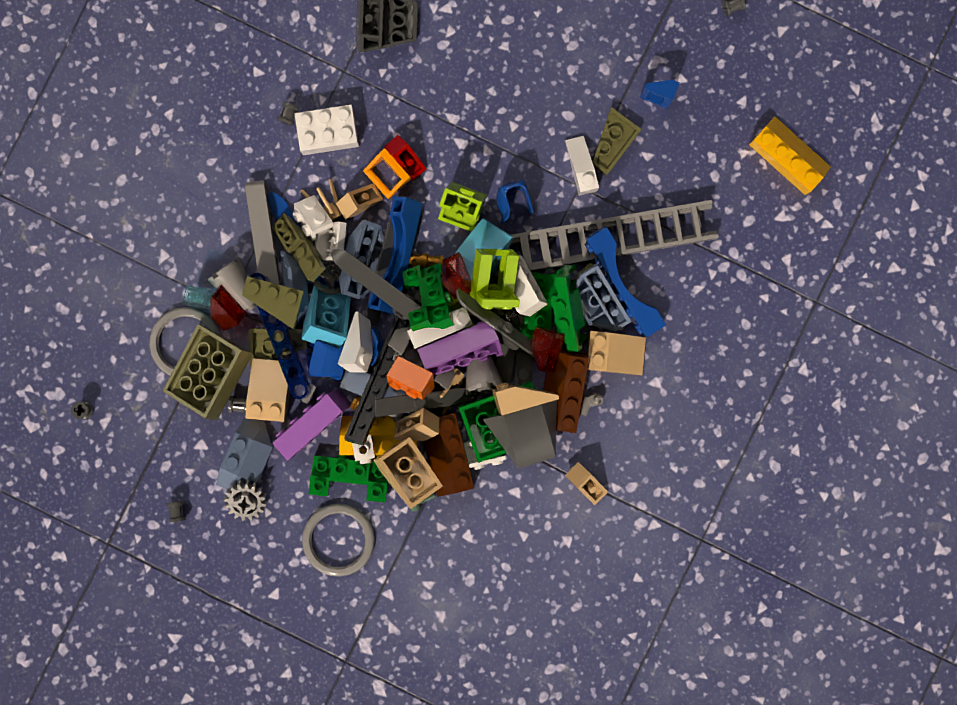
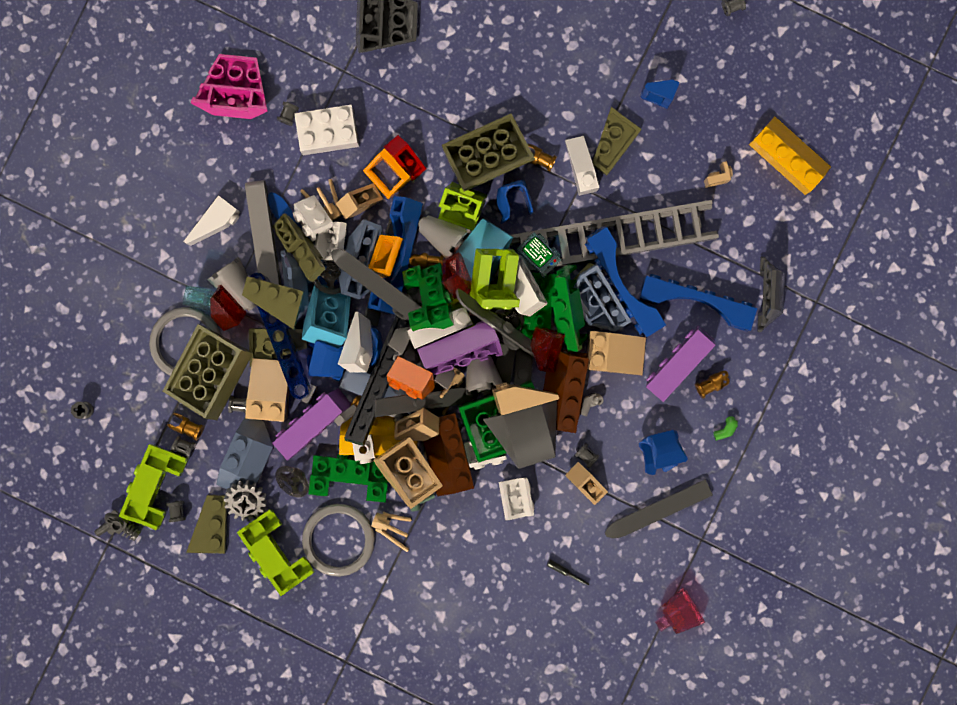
(117, 525): none -> dark grey piece
(146, 484): none -> lime bracket
(183, 446): none -> dark grey bush
(187, 427): none -> pearl gold piece
(211, 527): none -> olive wing
(216, 218): none -> white slope
(232, 88): none -> dark pink wedge
(270, 556): none -> lime bracket
(293, 479): none -> clear smoke piece
(346, 415): none -> light grey tile
(382, 523): none -> tan plant
(385, 255): none -> light orange tile
(443, 235): none -> light grey cone
(487, 152): none -> olive slope
(516, 498): none -> white bracket
(539, 254): none -> brick
(543, 158): none -> pearl gold piece
(564, 571): none -> pearl dark grey piece
(587, 455): none -> dark grey bush
(659, 510): none -> dark grey piece
(662, 451): none -> blue piece
(679, 613): none -> clear pink torso
(680, 363): none -> medium lavender wedge
(715, 382): none -> pearl gold piece
(716, 178): none -> tan bracket
(729, 429): none -> bright green arm
(735, 314): none -> blue arch
(772, 294): none -> dark grey wedge

